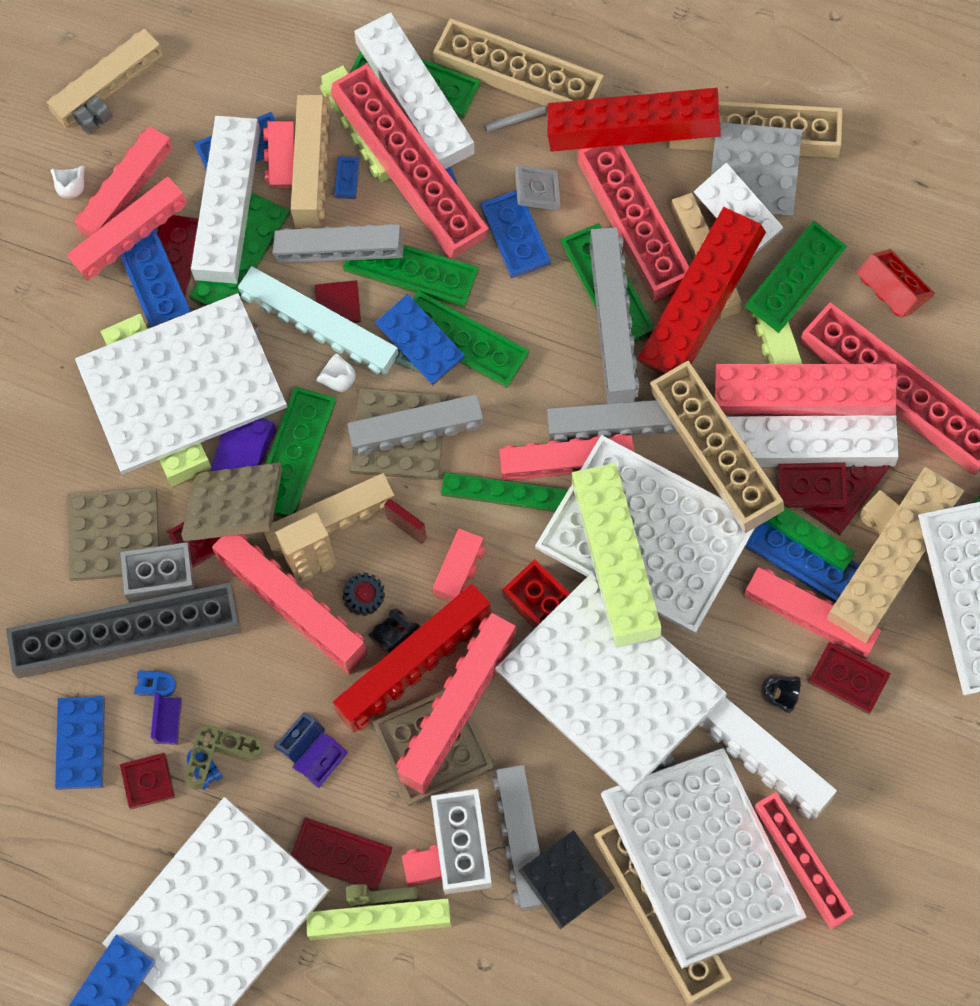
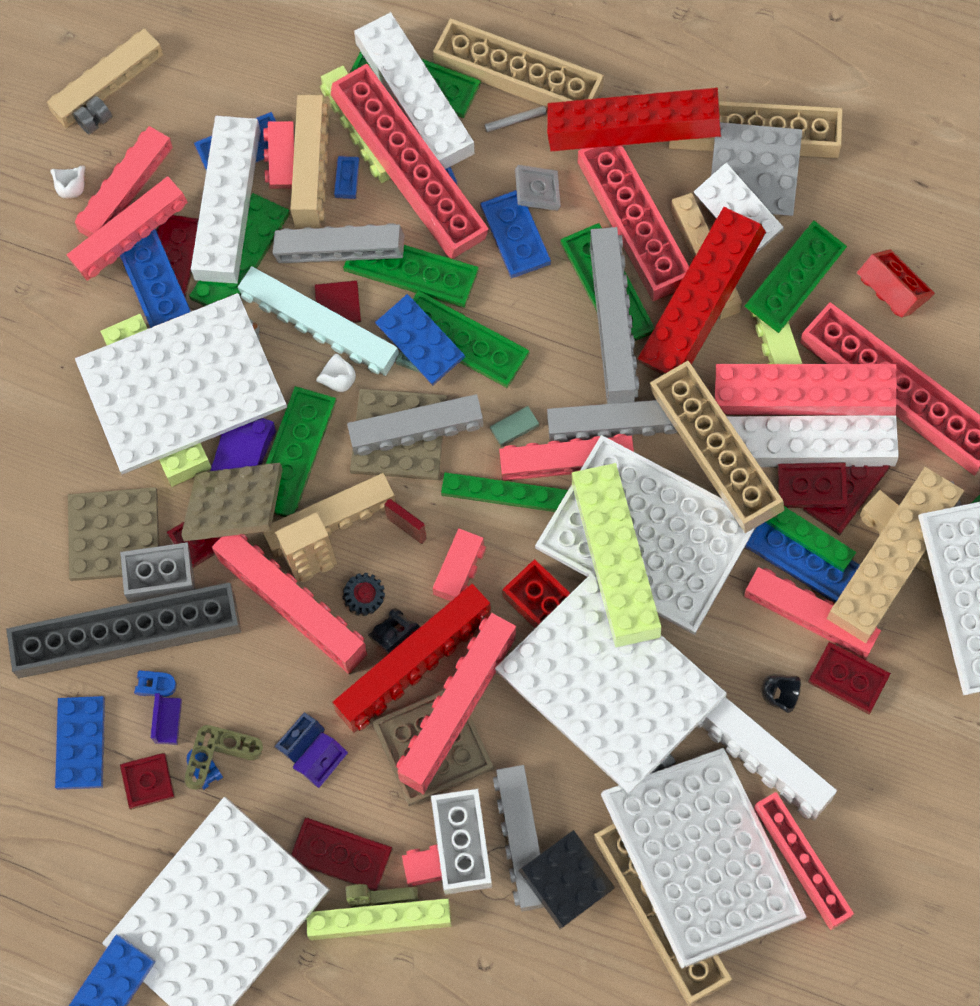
(514, 426): none -> sand green tile

